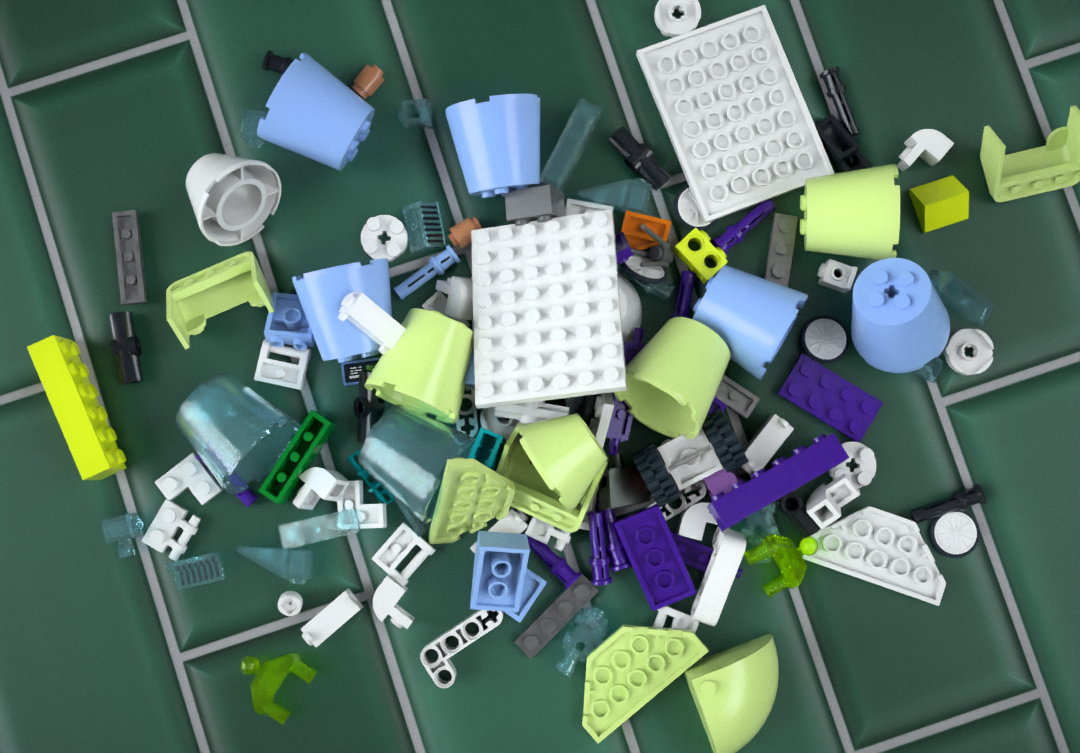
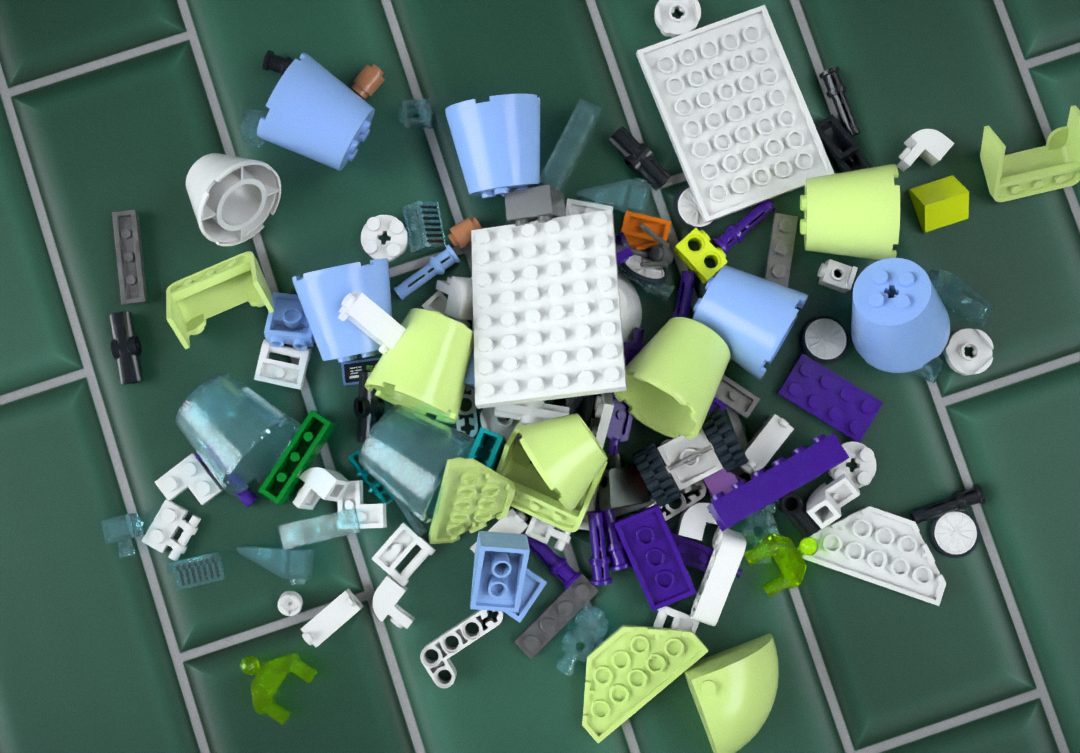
(77, 407): neon yellow brick -> none

